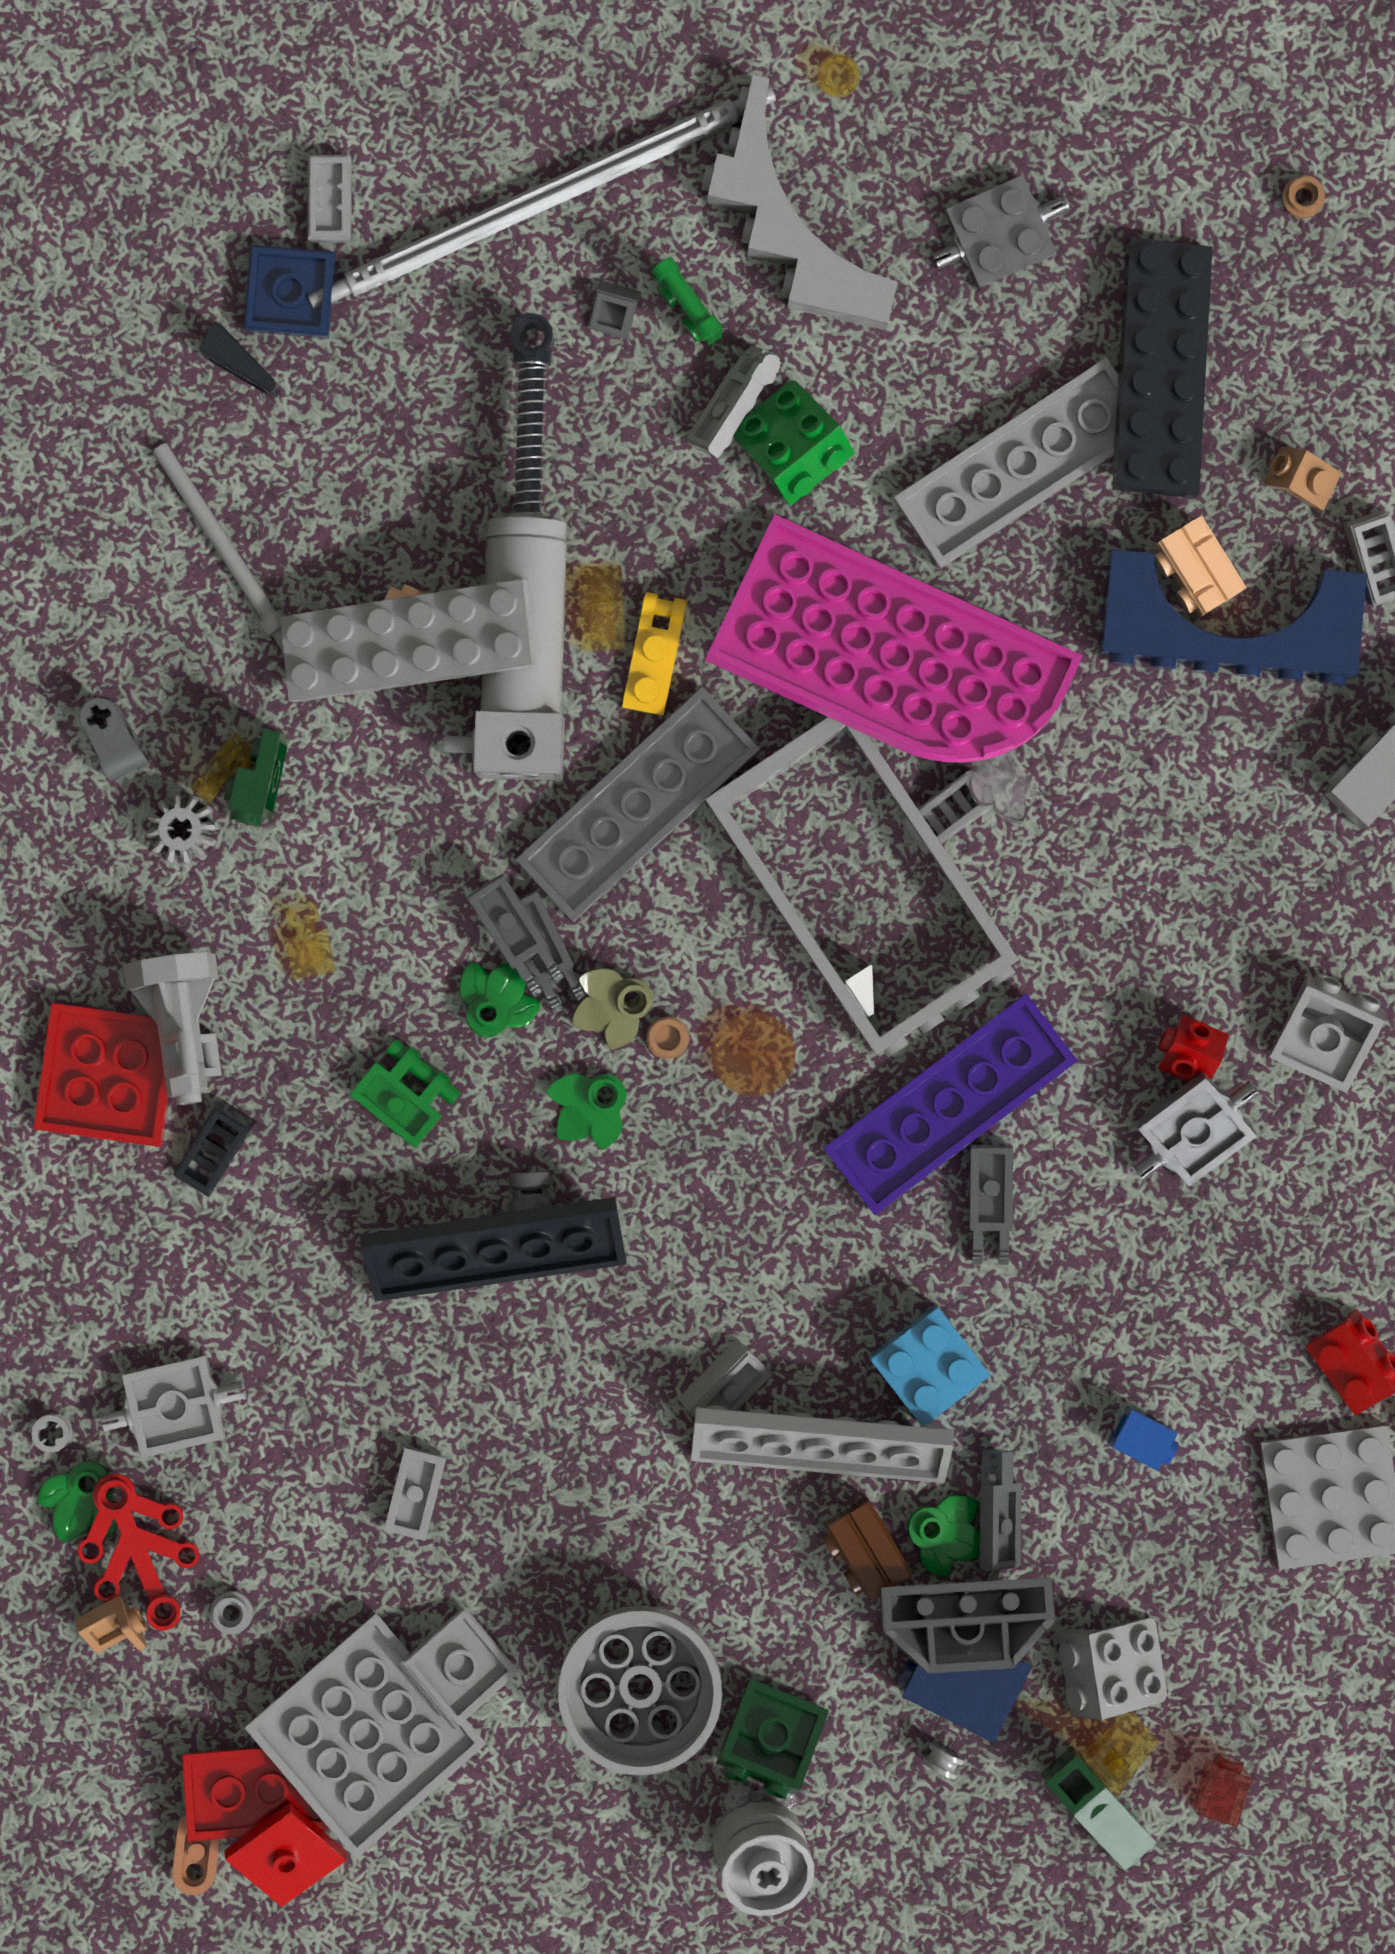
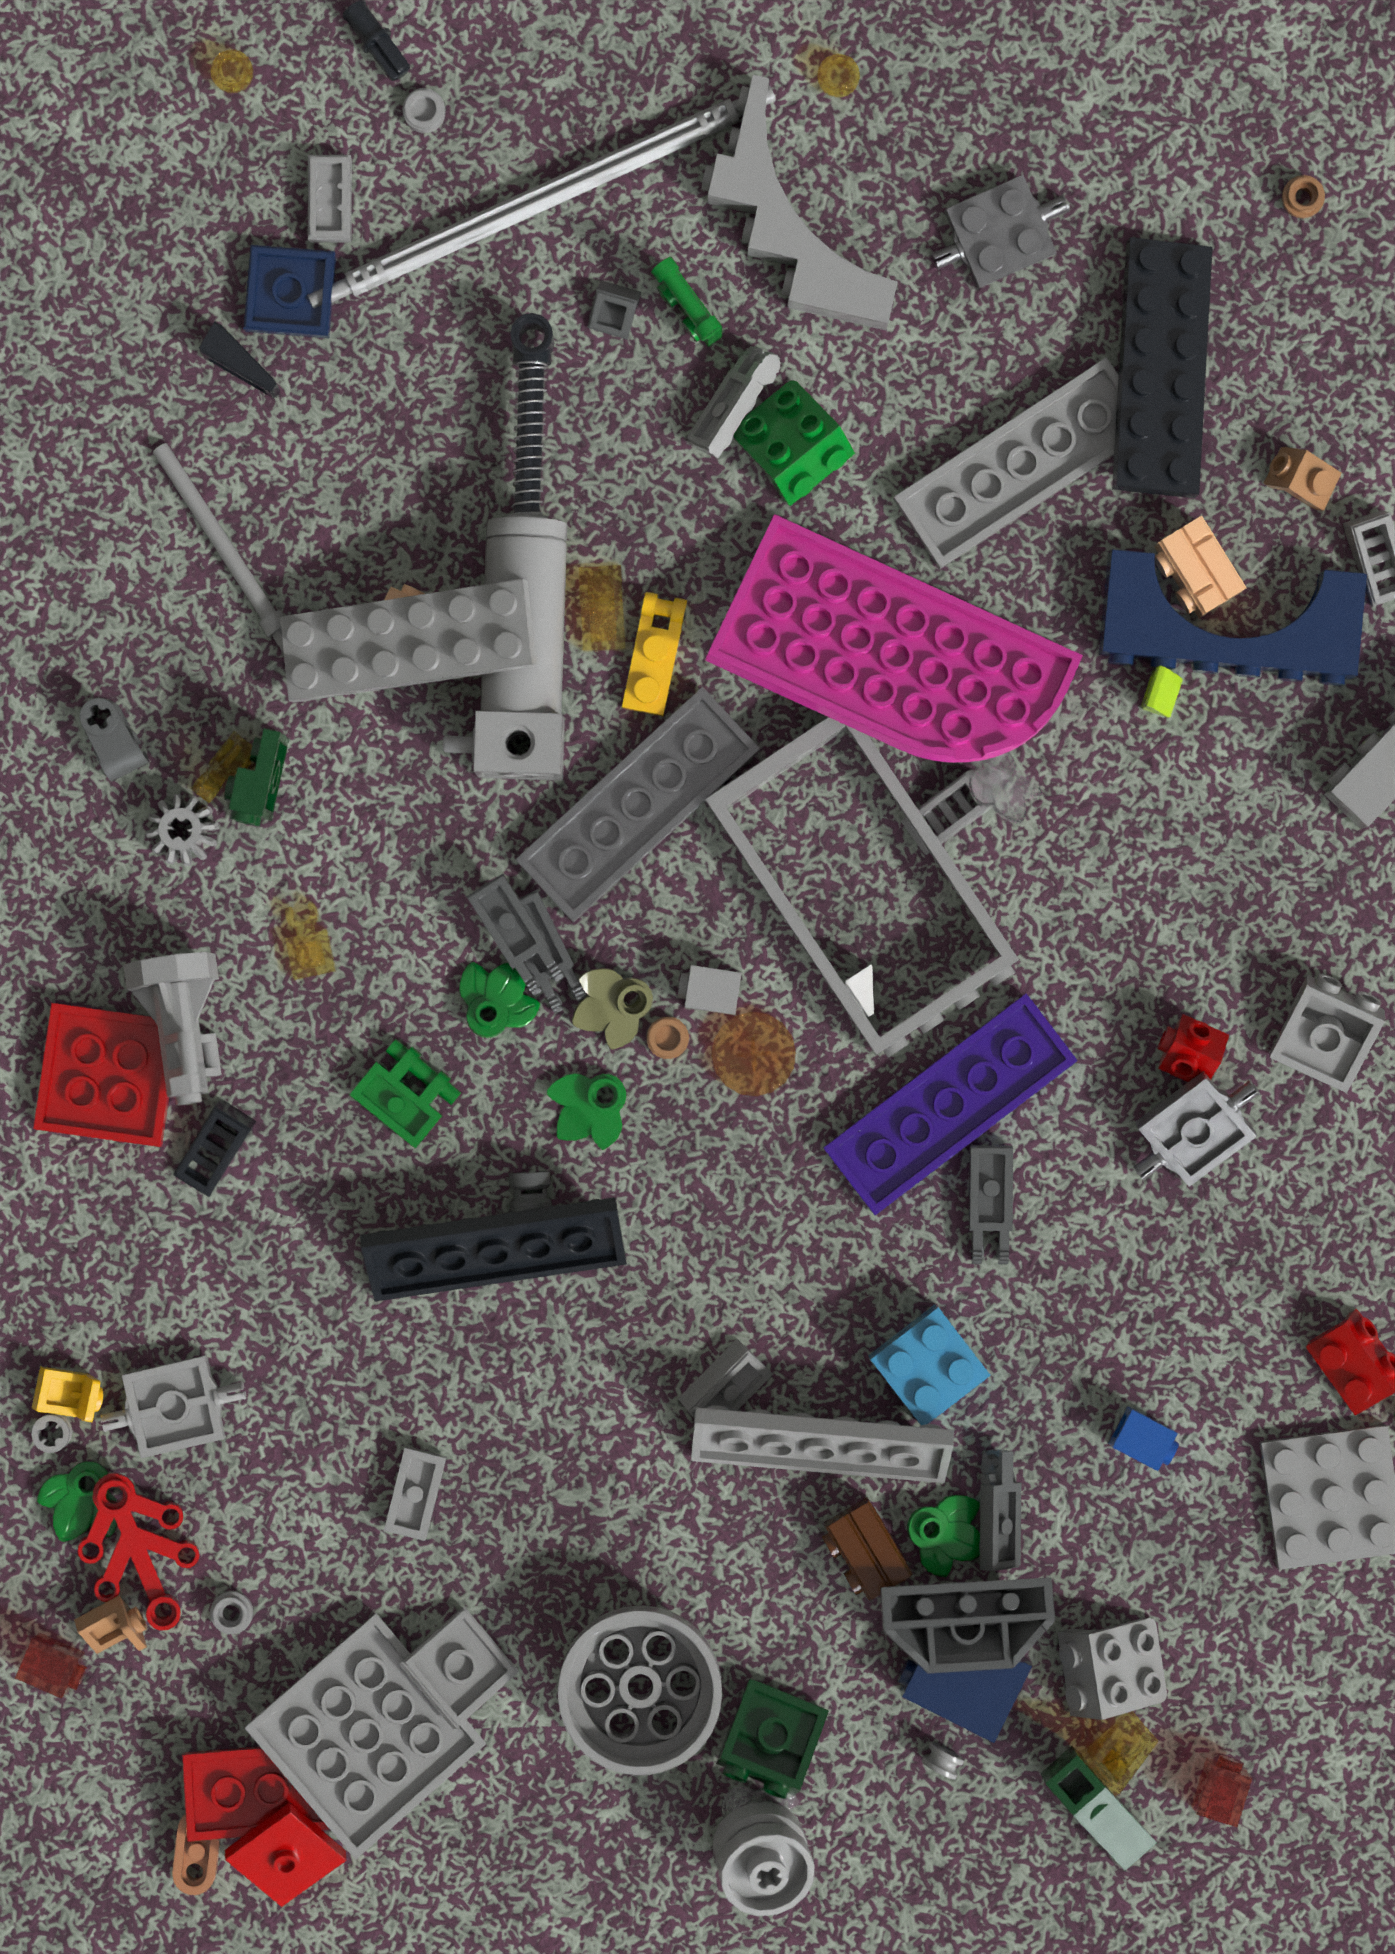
(52, 1666): none -> clear red brick
(67, 1393): none -> yellow bracket
(232, 71): none -> clear yellow plate
(376, 40): none -> black axle
(424, 110): none -> light grey tile
(710, 989): none -> light grey brick
(1161, 691): none -> lime slope

